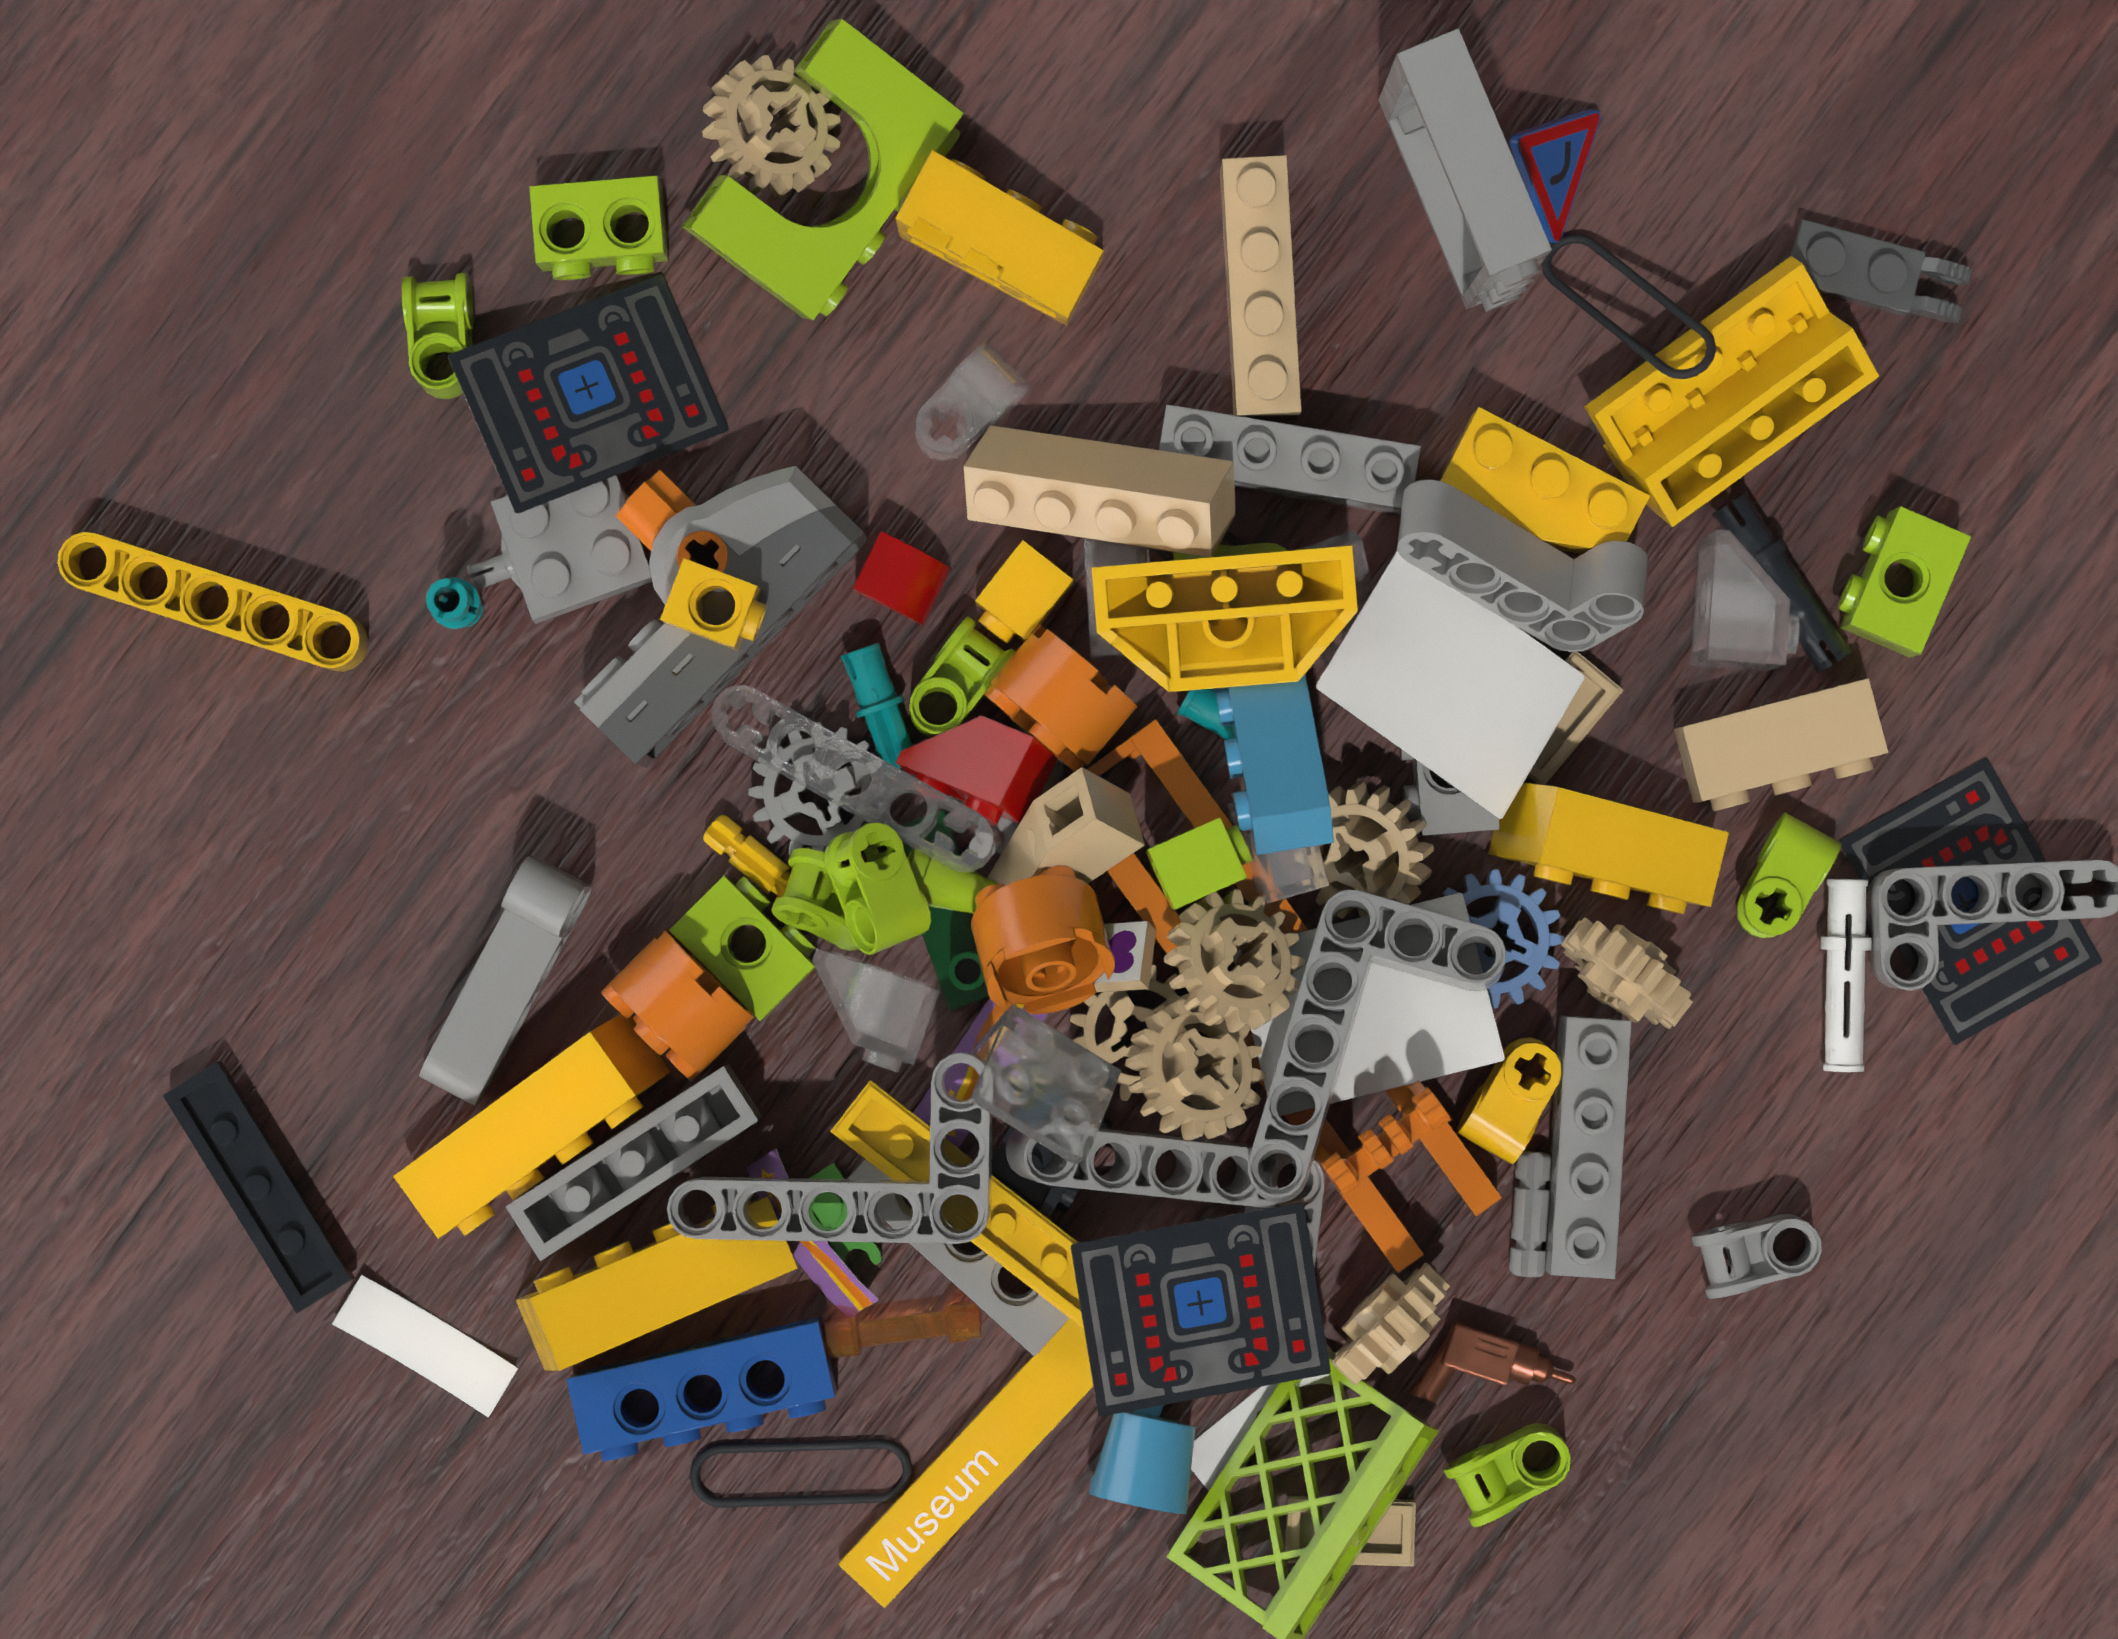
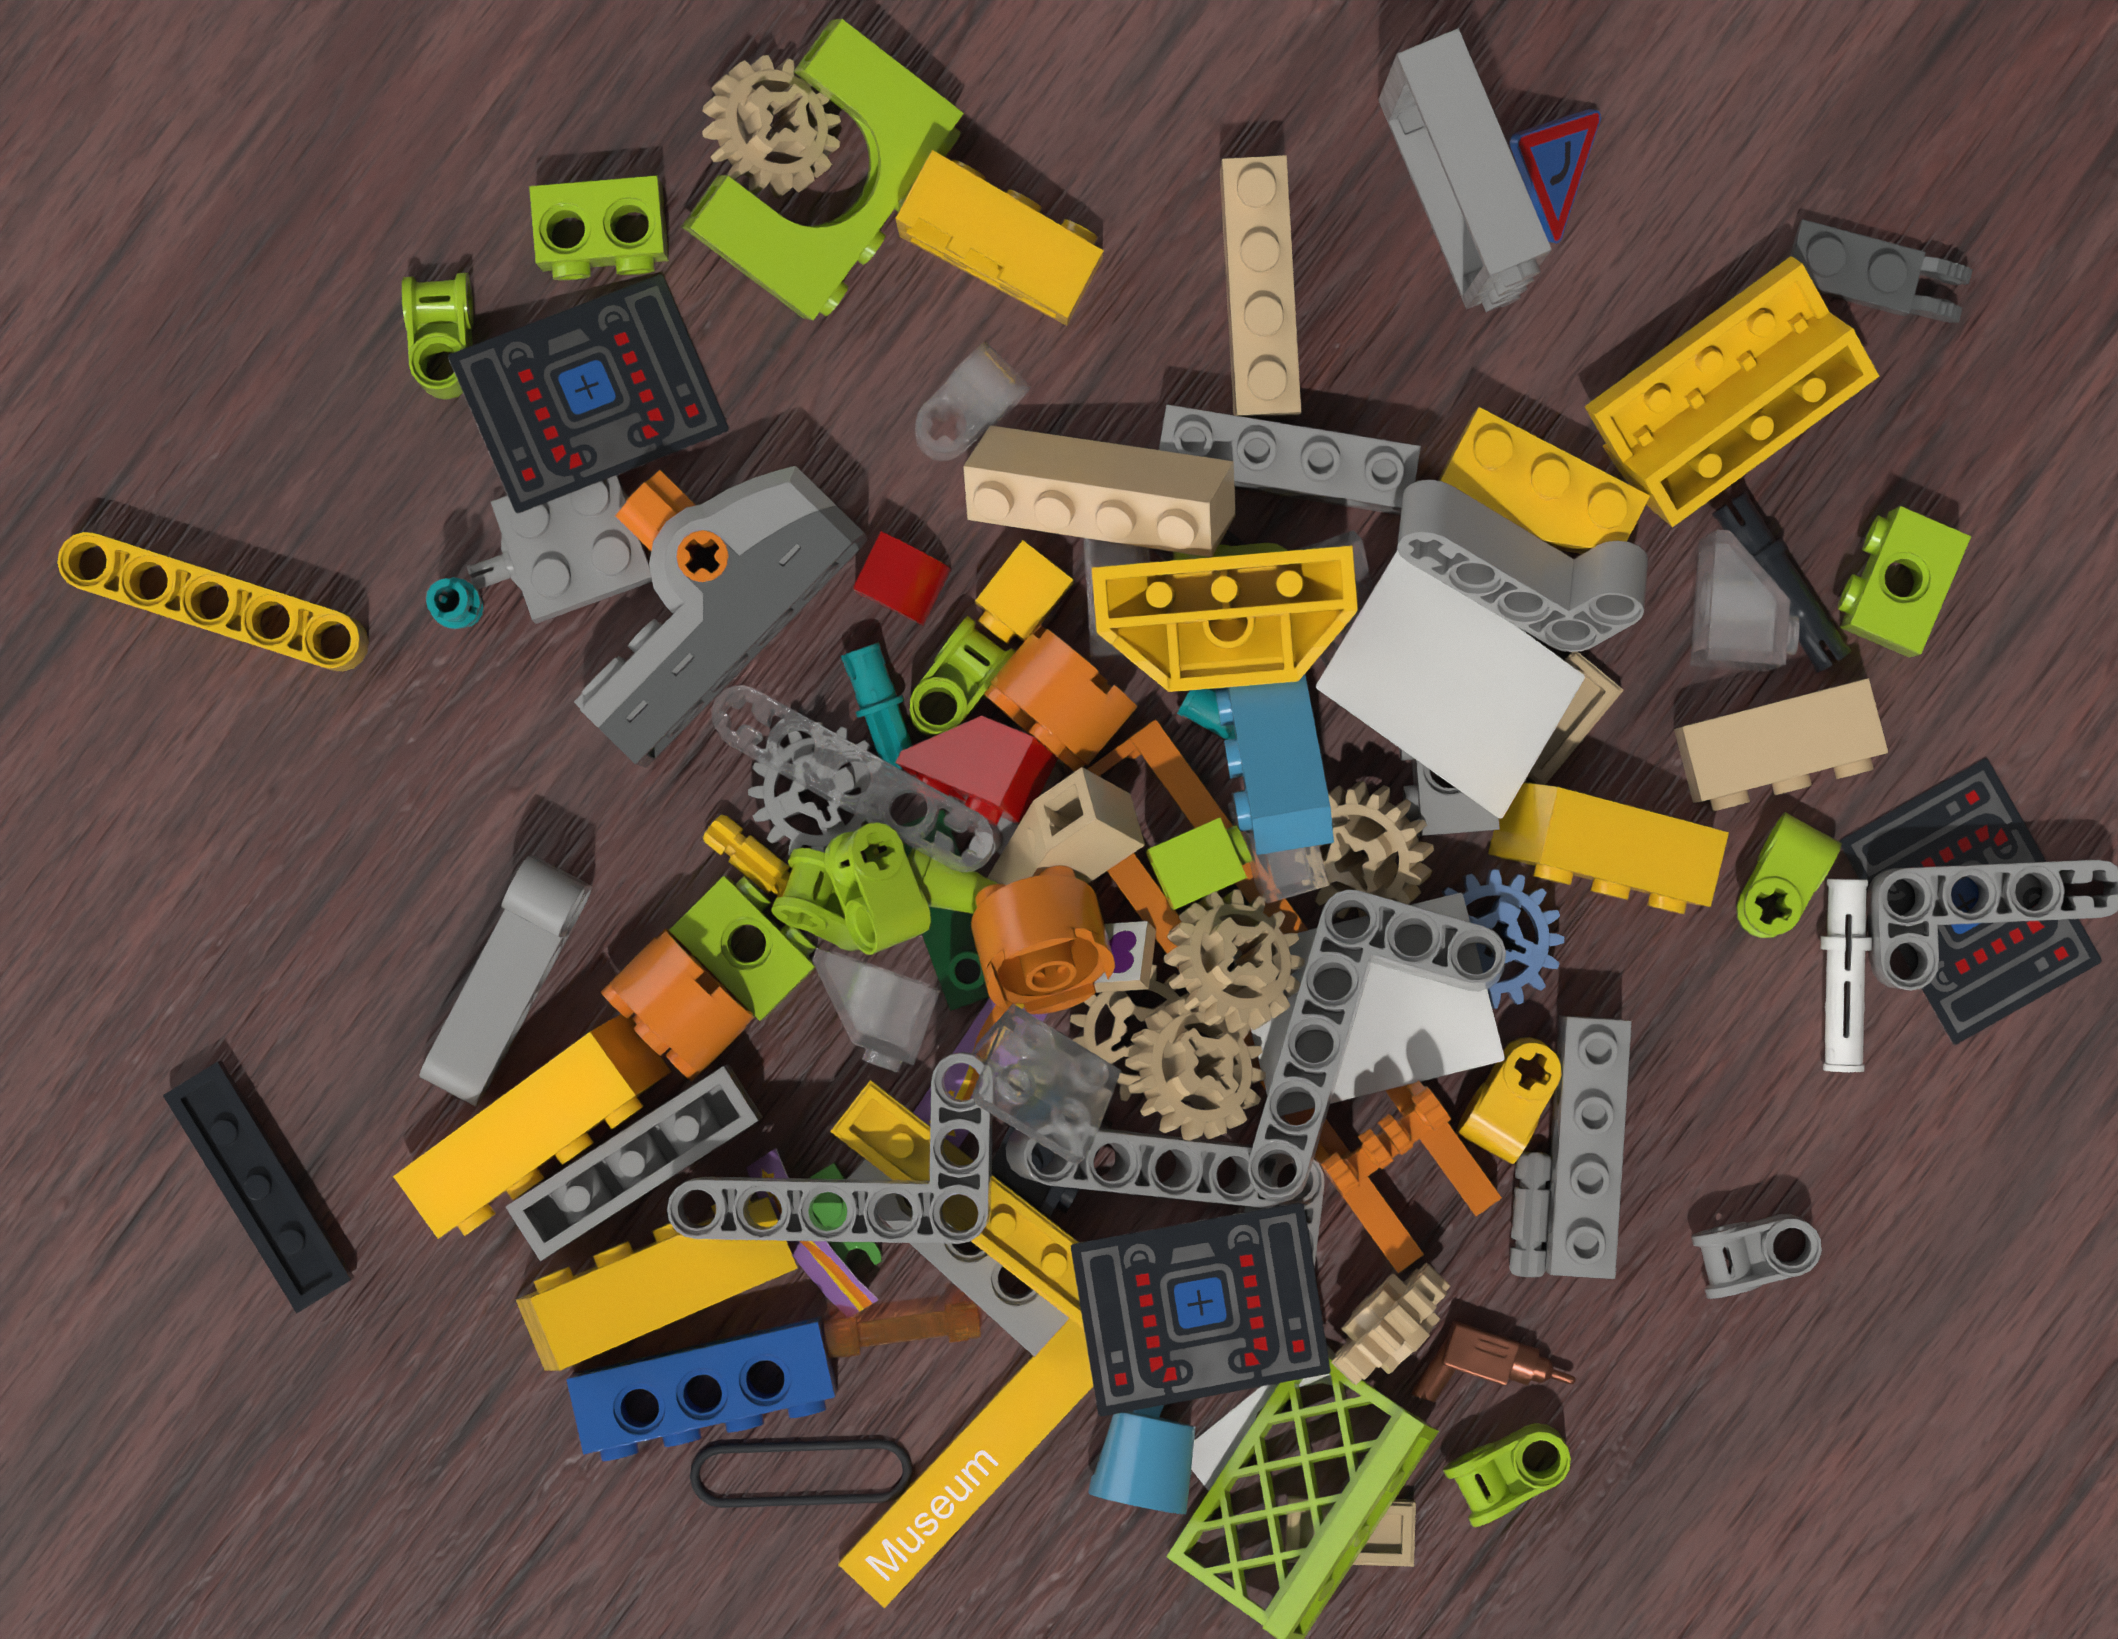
(425, 1345): white sticker -> none
(688, 590): yellow brick -> none
(1627, 973): tan gear -> none
(1644, 285): black piece -> none

